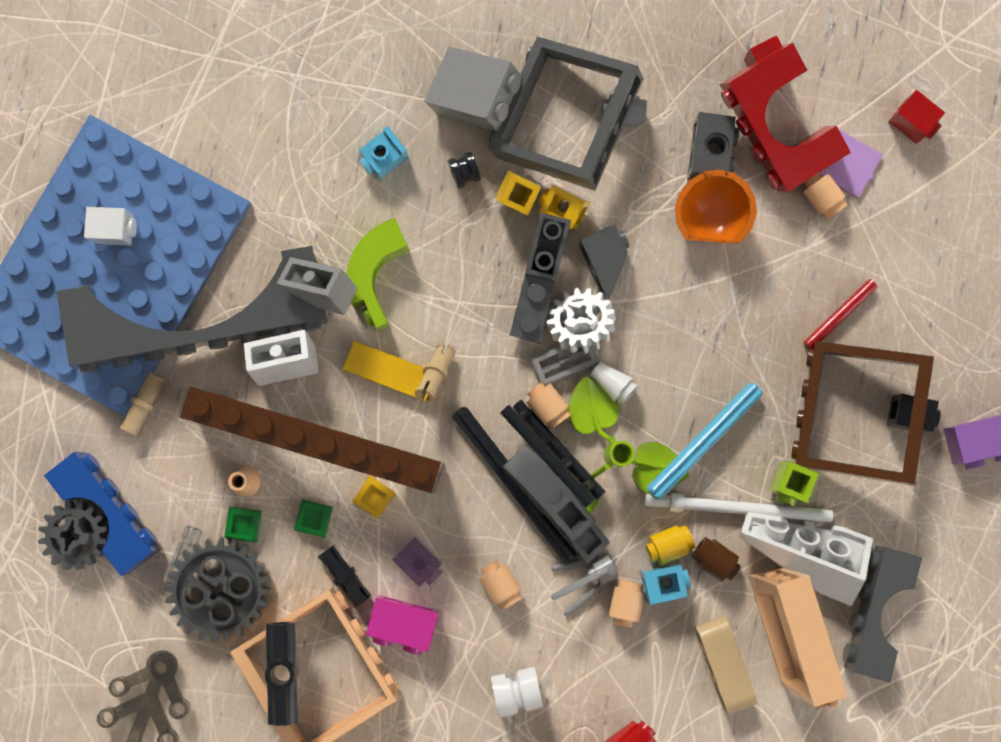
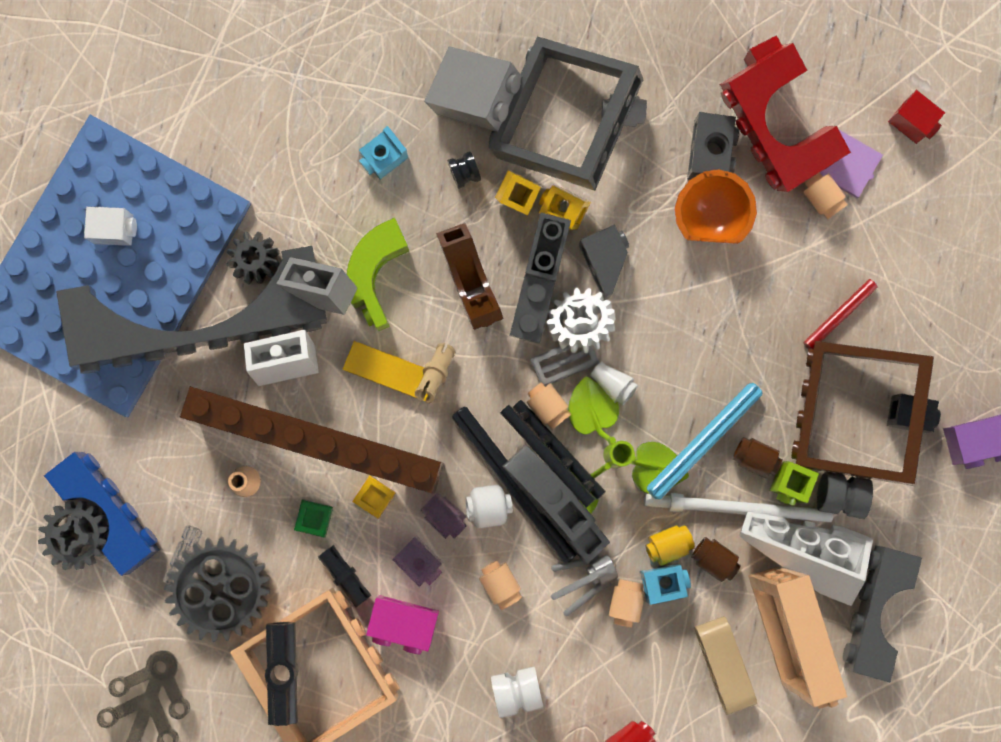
(142, 403): tan pin -> none
(243, 524): green tile -> none
(249, 248): none -> dark grey gear
(444, 516): none -> clear purple brick
(469, 276): none -> reddish brown arch
(488, 506): none -> white head
(757, 457): none -> reddish brown brick
(850, 495): none -> dark grey wheel

